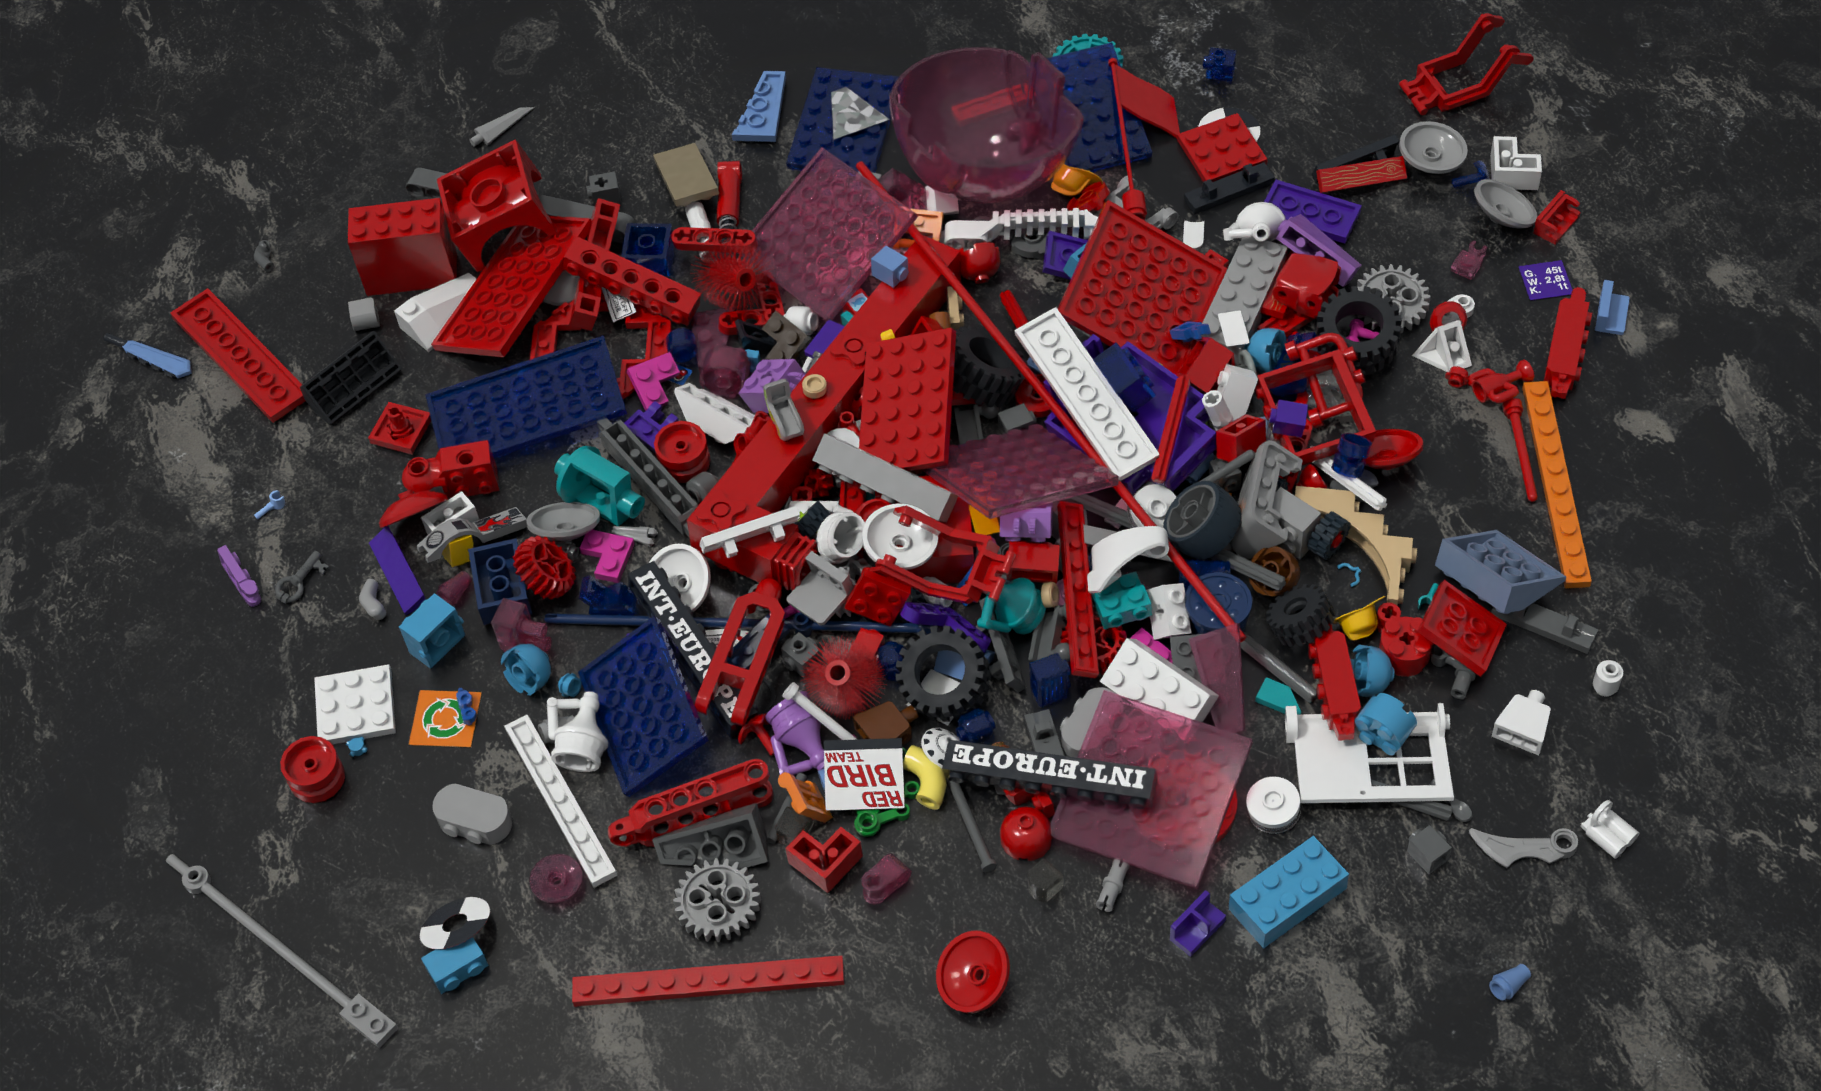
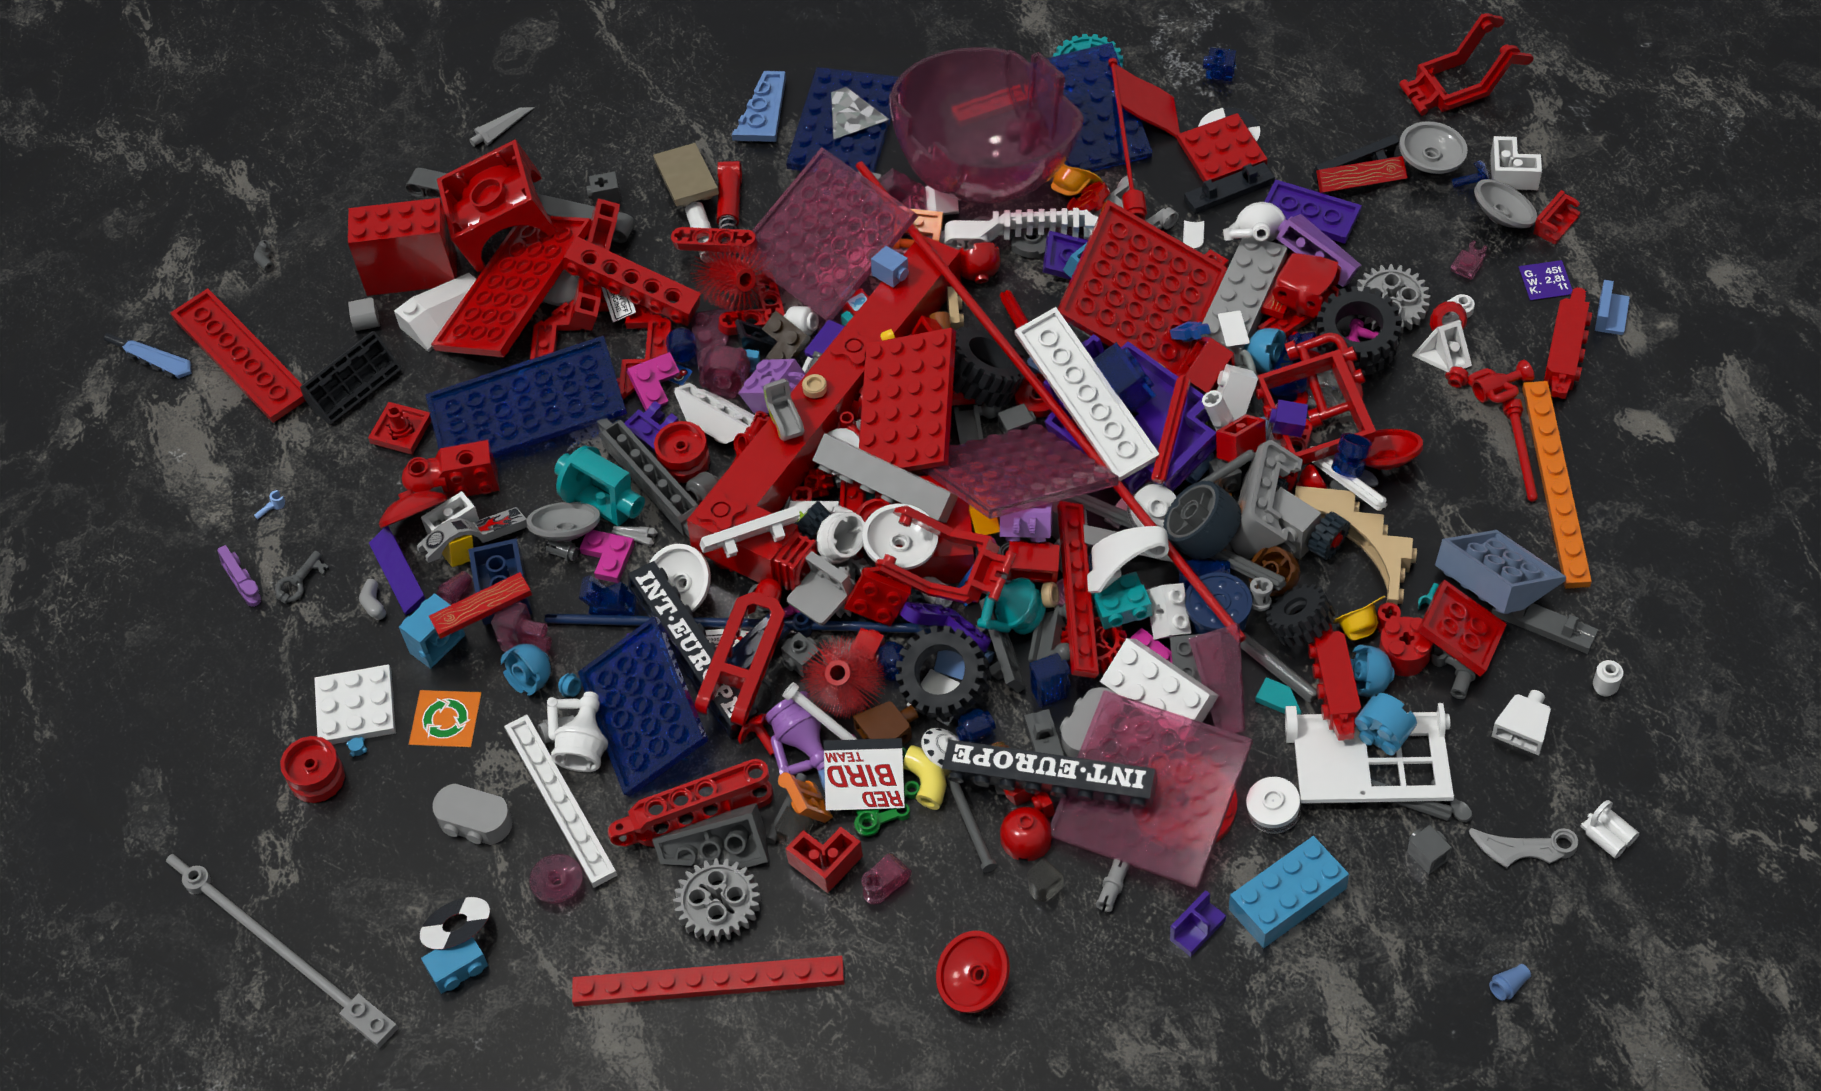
(465, 701): blue piece -> none
(480, 605): none -> red tile
(544, 567): red gear -> none
(649, 246): clear blue brick -> none
(1262, 593): none -> light grey bush
(1353, 569): dark azure piece -> none

